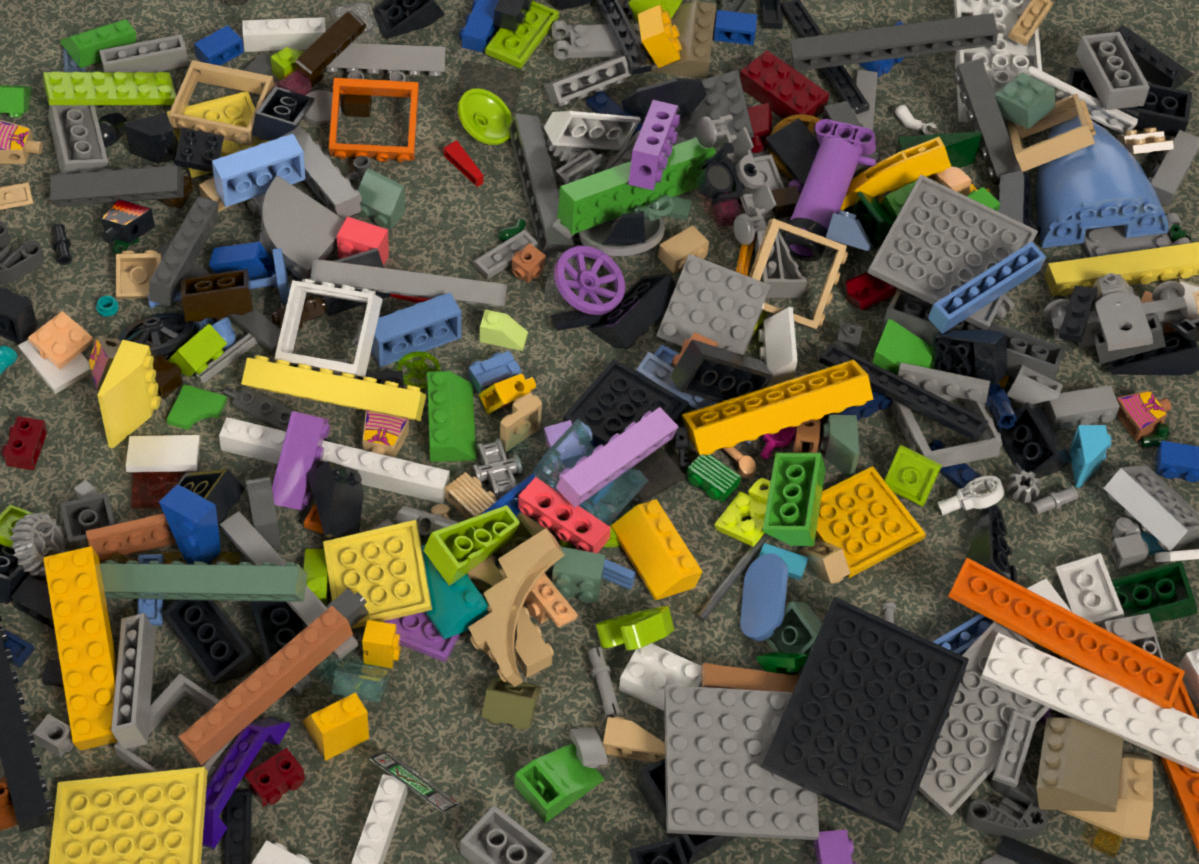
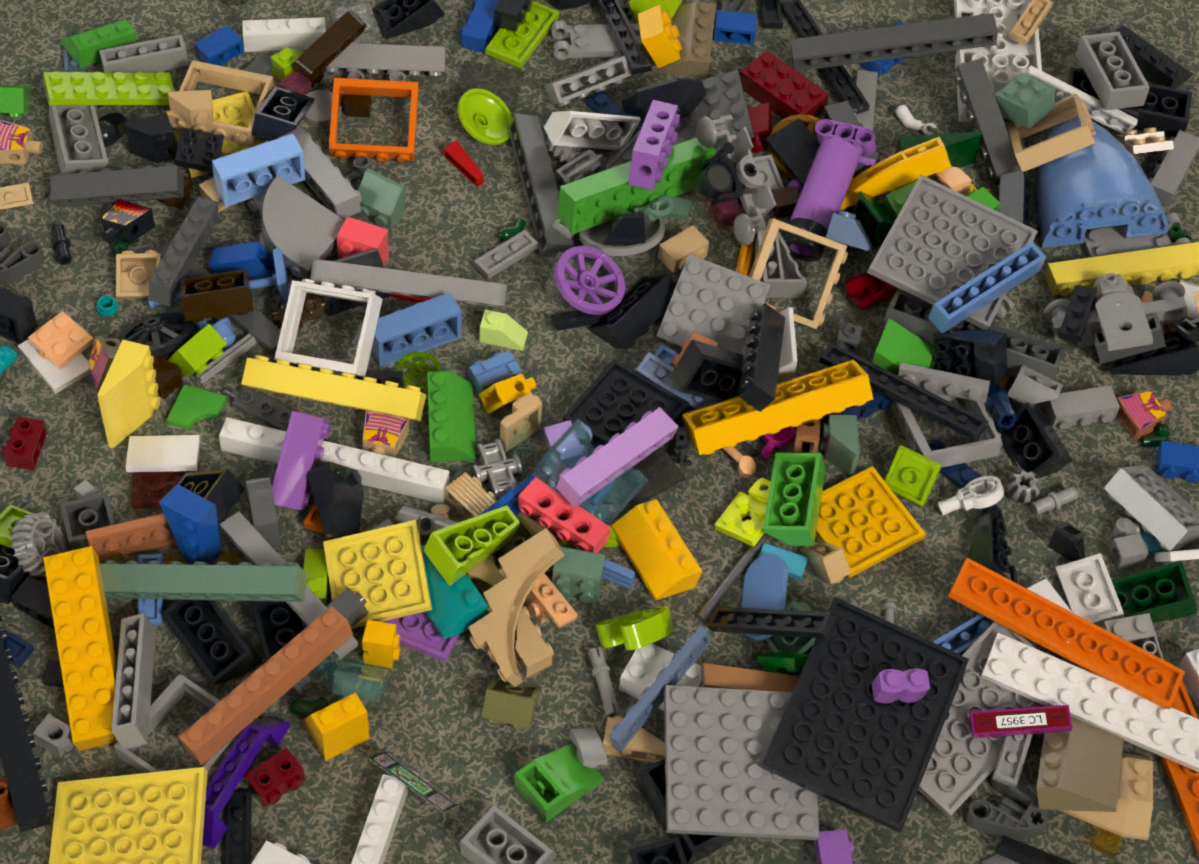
(192, 105): none -> tan slope
(306, 708): none -> dark green arm
(528, 263): nougat brick -> none
(654, 695): none -> sand blue plate
(713, 477): green brick -> none
(762, 357): none -> black brick
(771, 622): none -> black plate
(898, 685): none -> medium lavender brick
(1020, 721): none -> tile
(1068, 542): none -> black slope
(1088, 451): medium azure slope -> none

